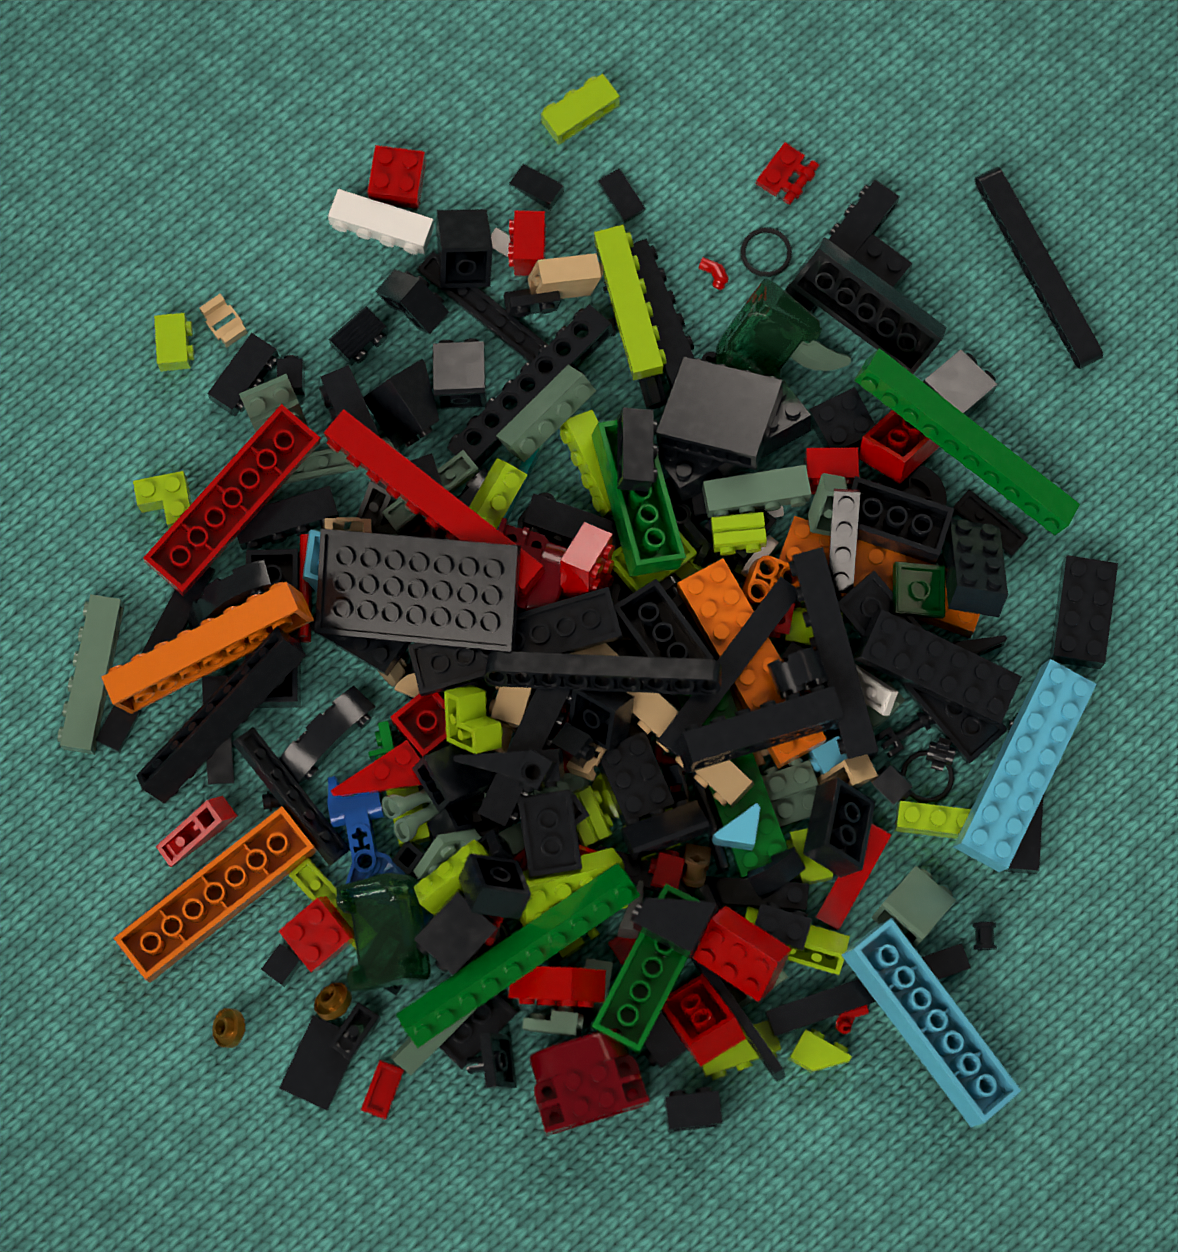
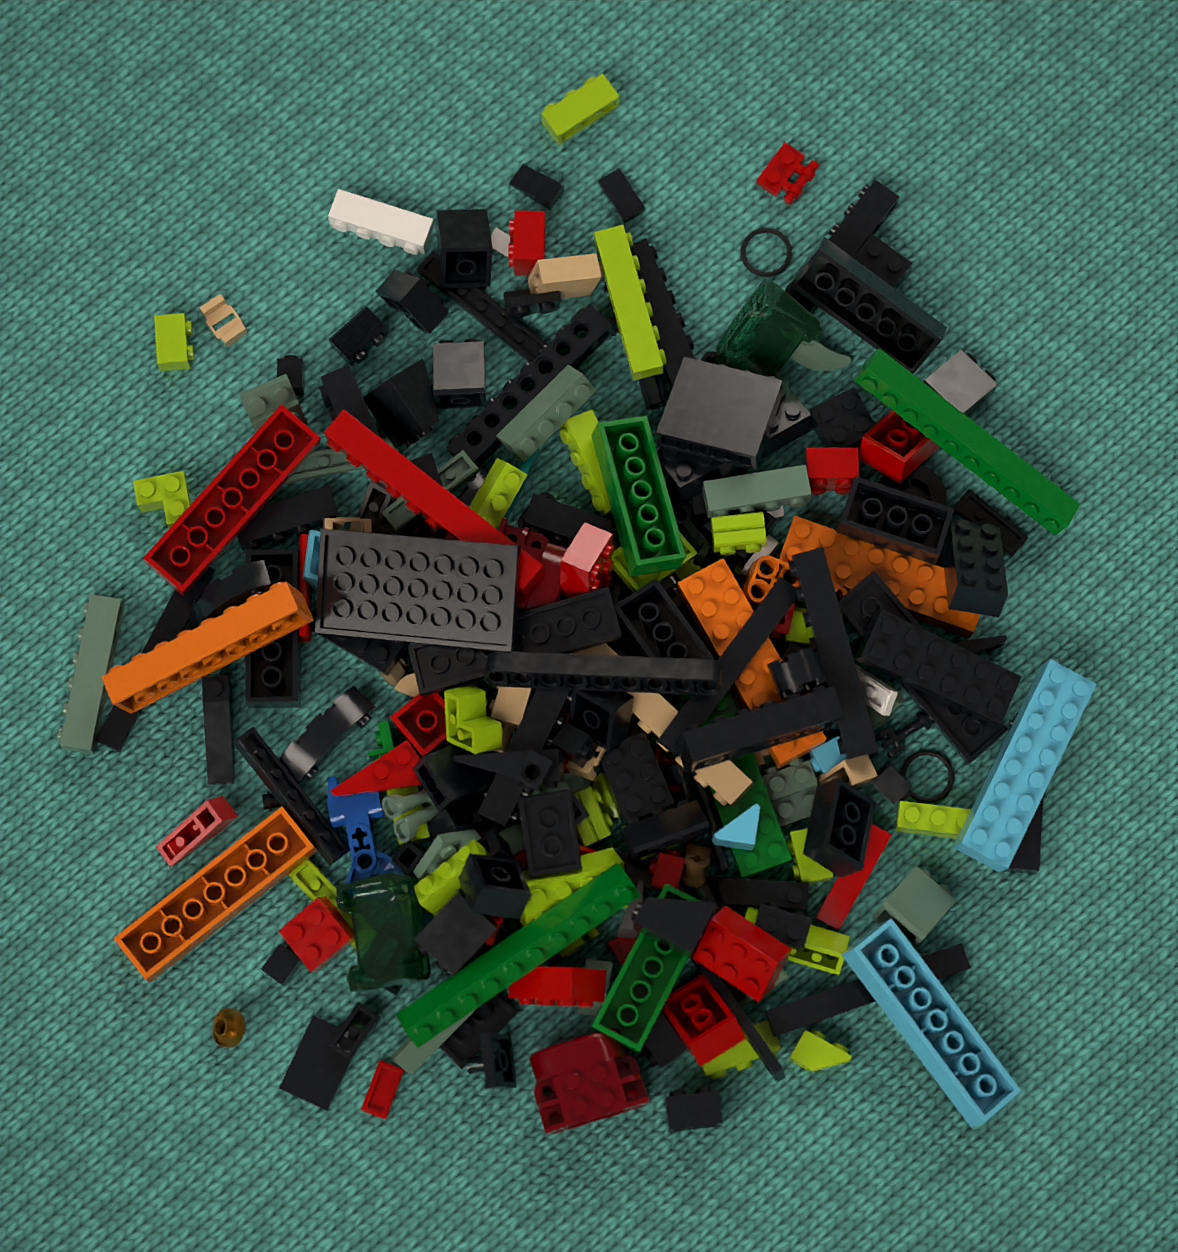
(221, 715): black brick -> none
(243, 373): black brick -> none
(332, 1001): pearl gold plate -> none
(397, 176): red brick -> none
(562, 1022): sand green plate -> none
(636, 449): black brick -> none
(717, 271): red arm -> none
(781, 870): black slope -> none
(821, 508): sand green brick -> none
(844, 538): plate -> none
(845, 1020): red arm -> none
(918, 590): dark green tile -> none
(941, 754): black gear -> none
(984, 936): black bush -> none
(1038, 268): black beam -> none
(1083, 612): black brick -> none

